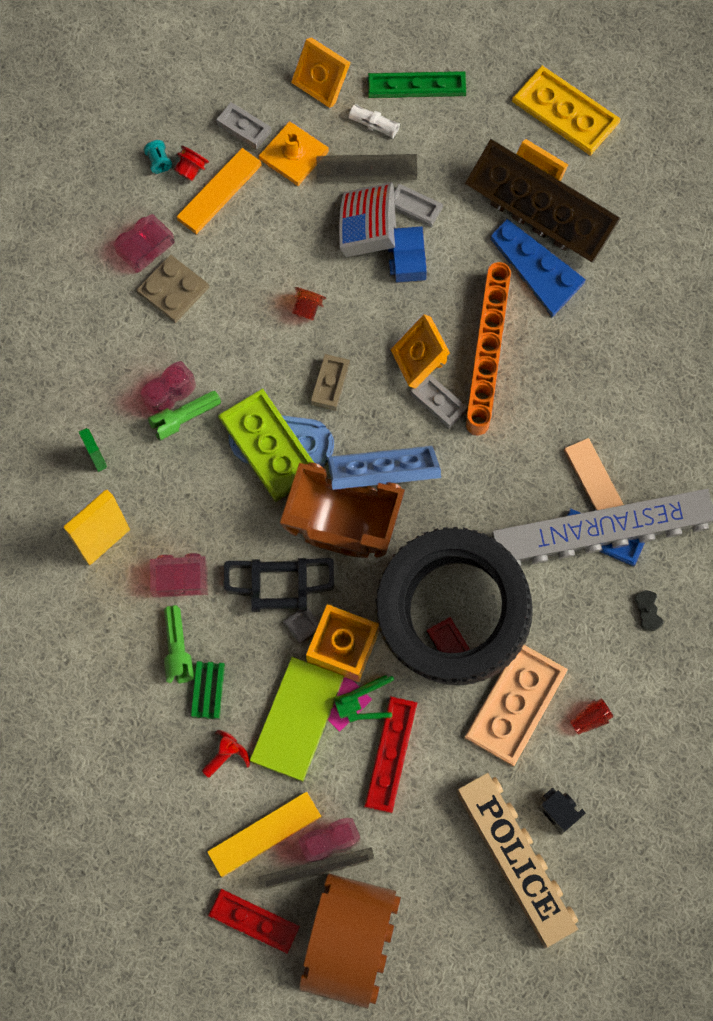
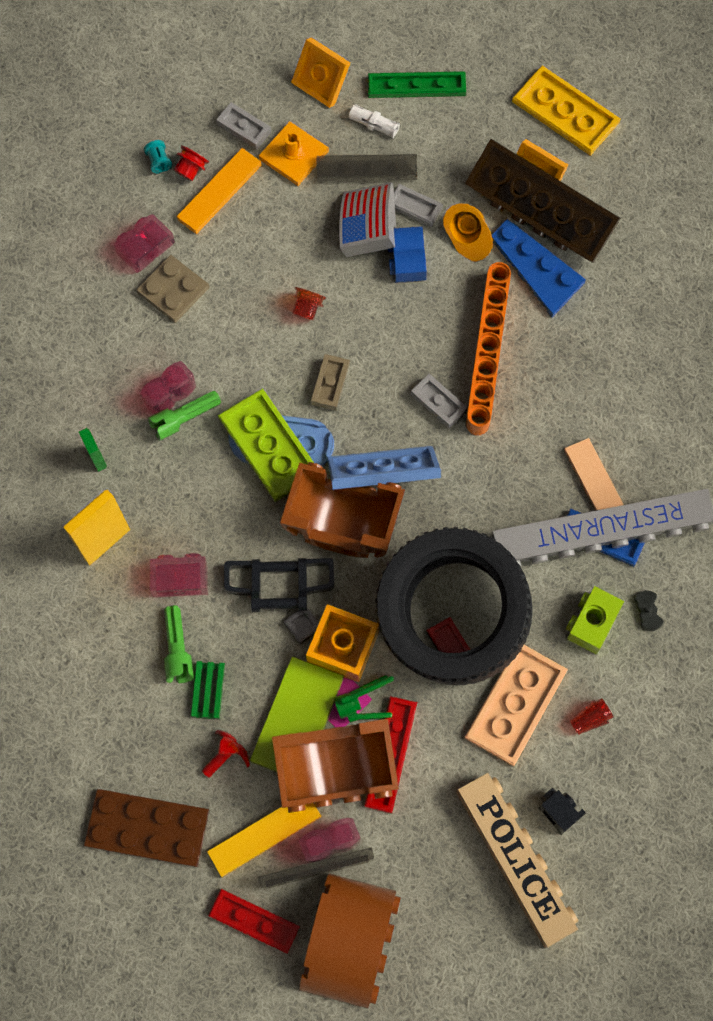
(147, 828): none -> reddish brown plate
(335, 765): none -> dark orange cylinder
(420, 351): light orange tile -> none
(468, 231): none -> light orange piece
(605, 608): none -> lime brick

